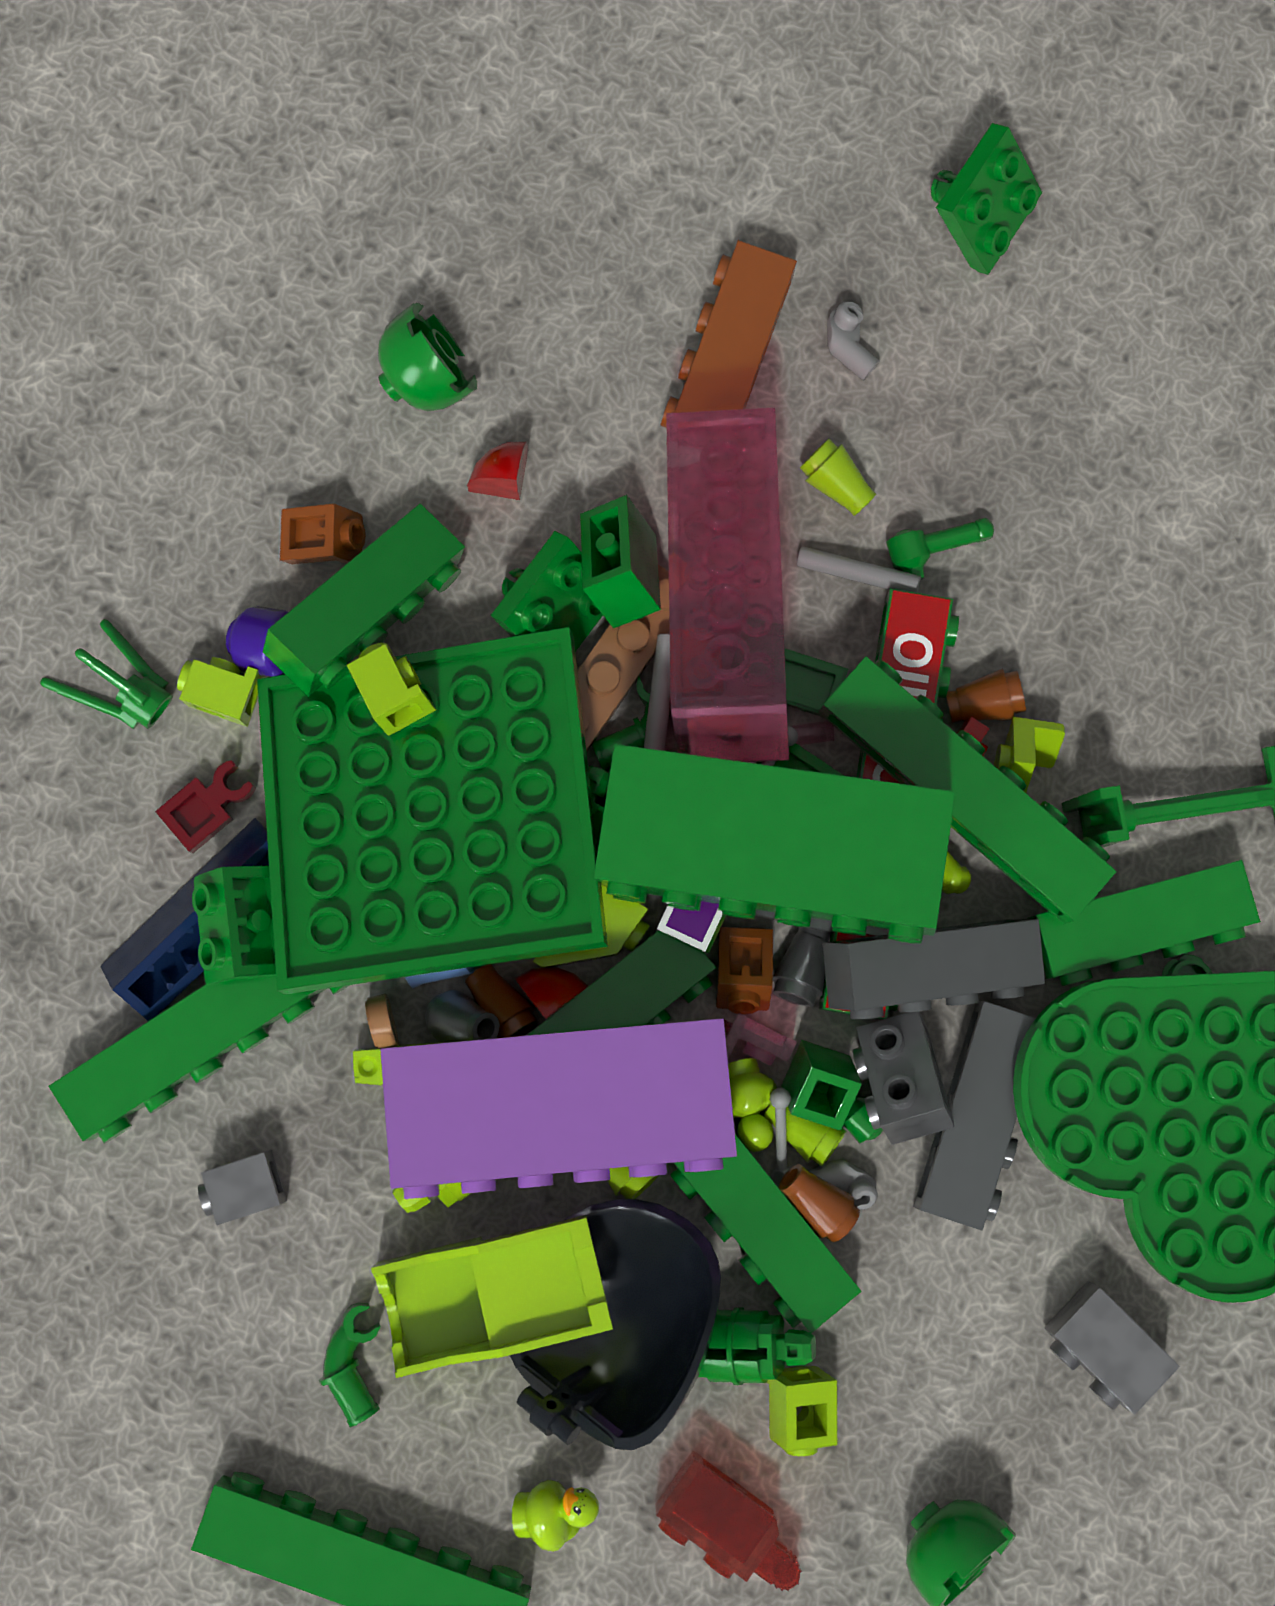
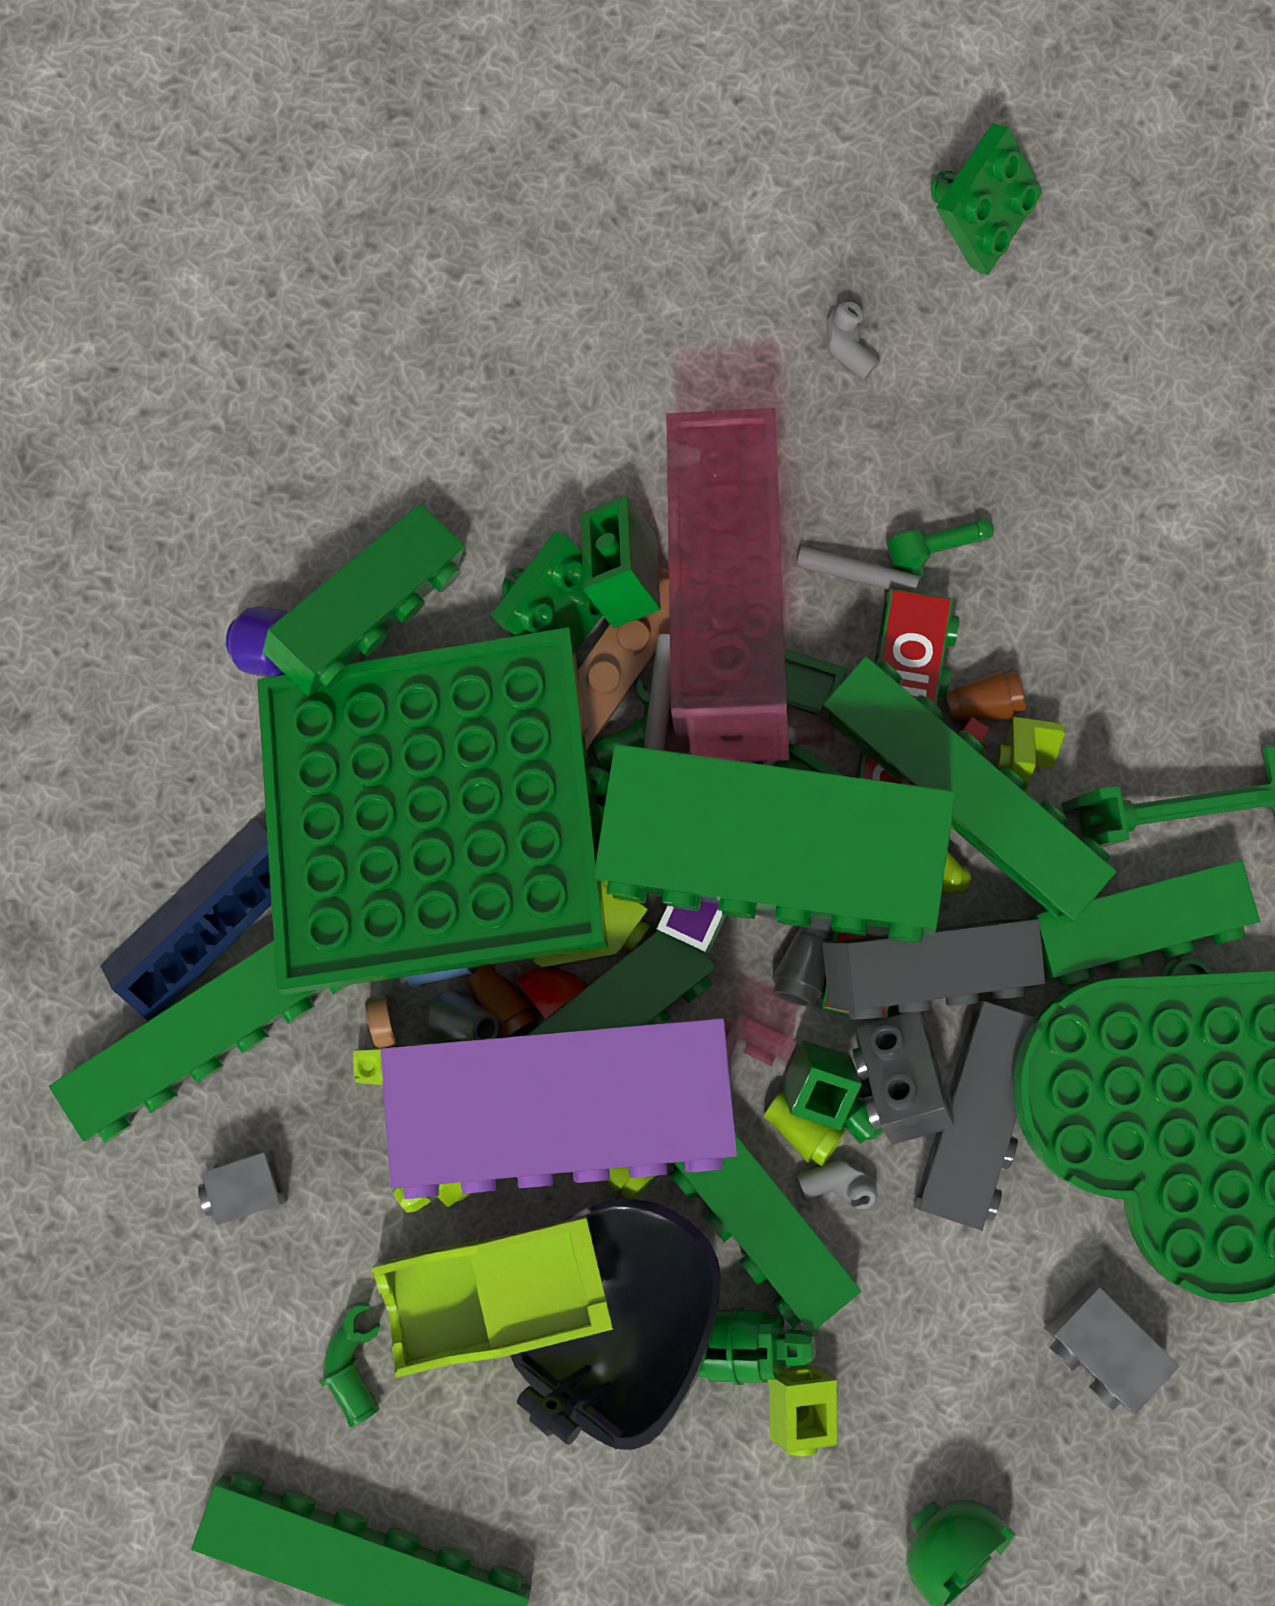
(140, 698): green plant -> none
(199, 811): dark red plate -> none
(219, 689): lime brick -> none
(235, 923): green bracket -> none
(321, 534): dark orange bracket -> none
(389, 688): lime brick -> none
(422, 362): green cylinder -> none
(500, 471): red brick -> none
(553, 1513): lime animal -> none
(725, 1523): clear red hinge -> none
(734, 331): dark orange brick -> none
(745, 969): dark orange bracket -> none
(749, 1097): lime animal -> none
(780, 1099): light grey hinge -> none
(821, 1204): dark orange cone -> none
(838, 477): lime cone -> none

